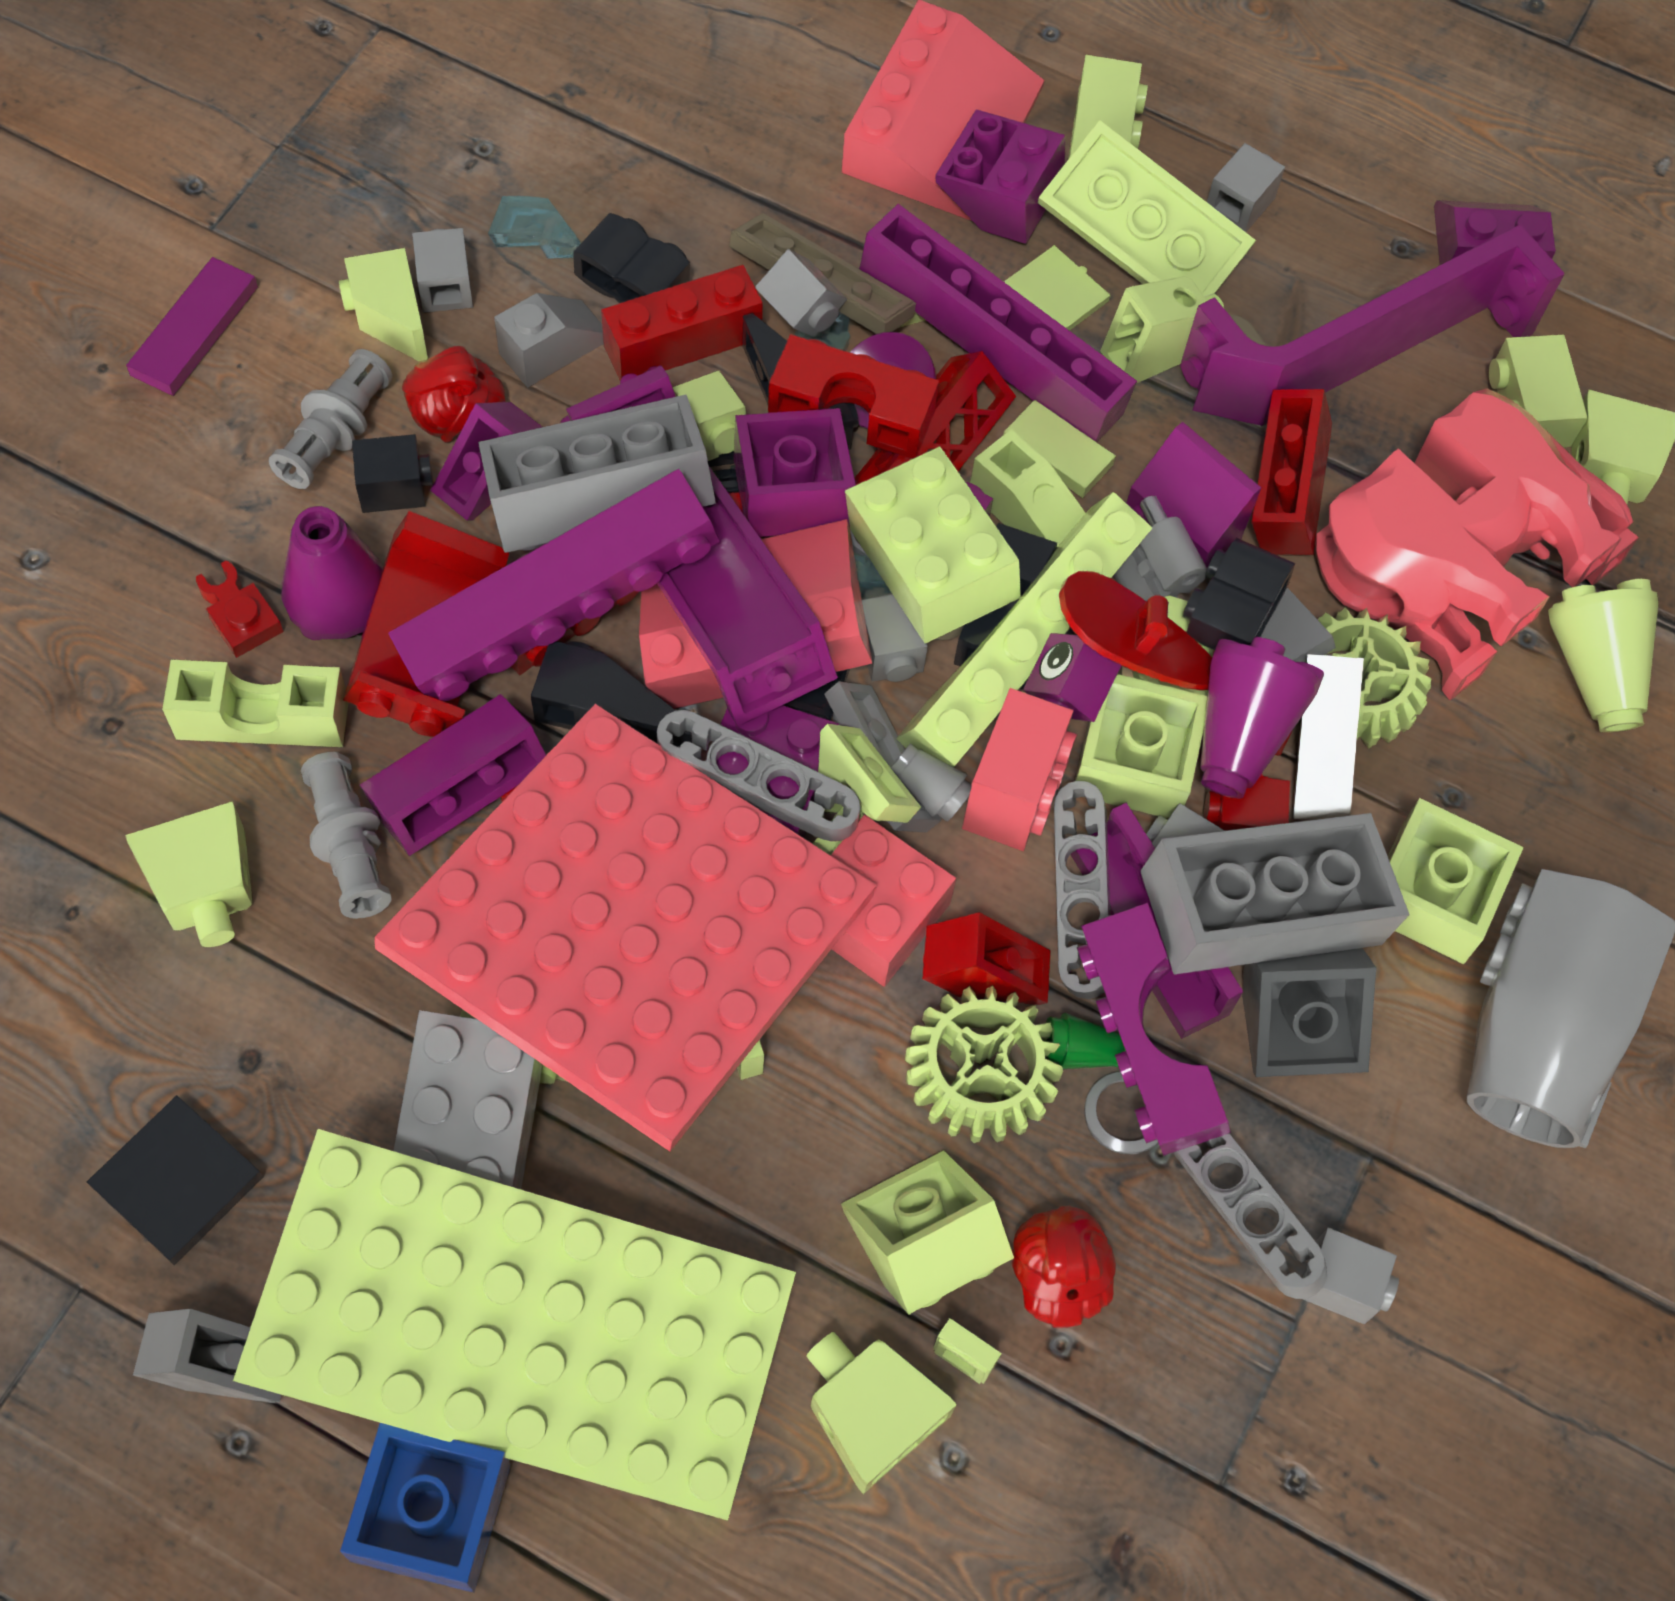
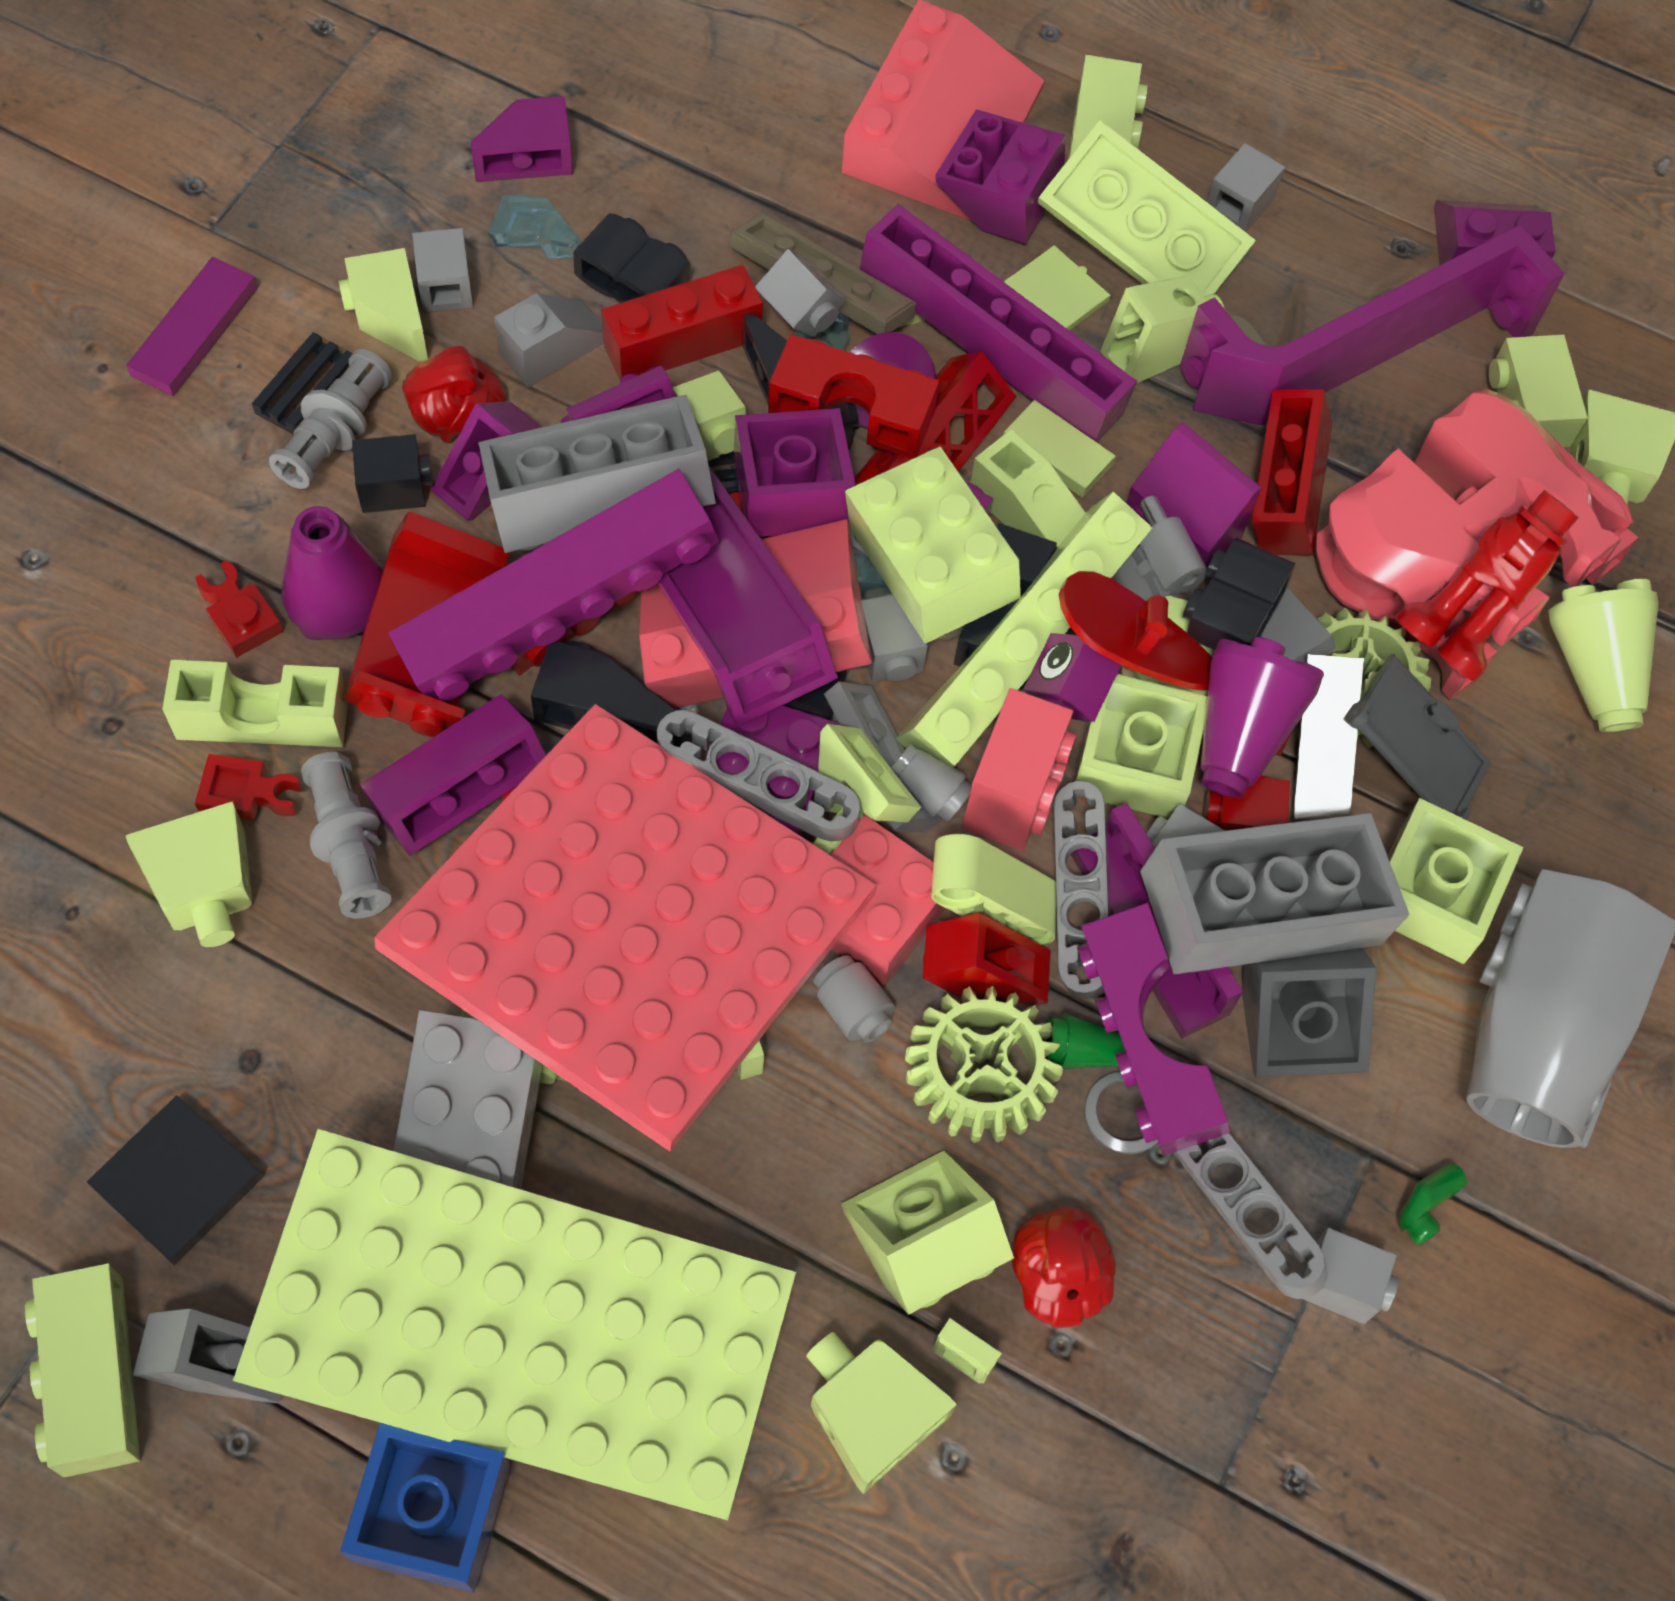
(82, 1371): none -> yellowish green brick
(246, 785): none -> red plate
(297, 380): none -> black tile
(524, 142): none -> magenta slope
(854, 999): none -> light grey brick
(983, 879): none -> yellowish green beam
(1421, 747): none -> dark grey door
(1425, 1197): none -> green arm
(1512, 560): none -> red piece

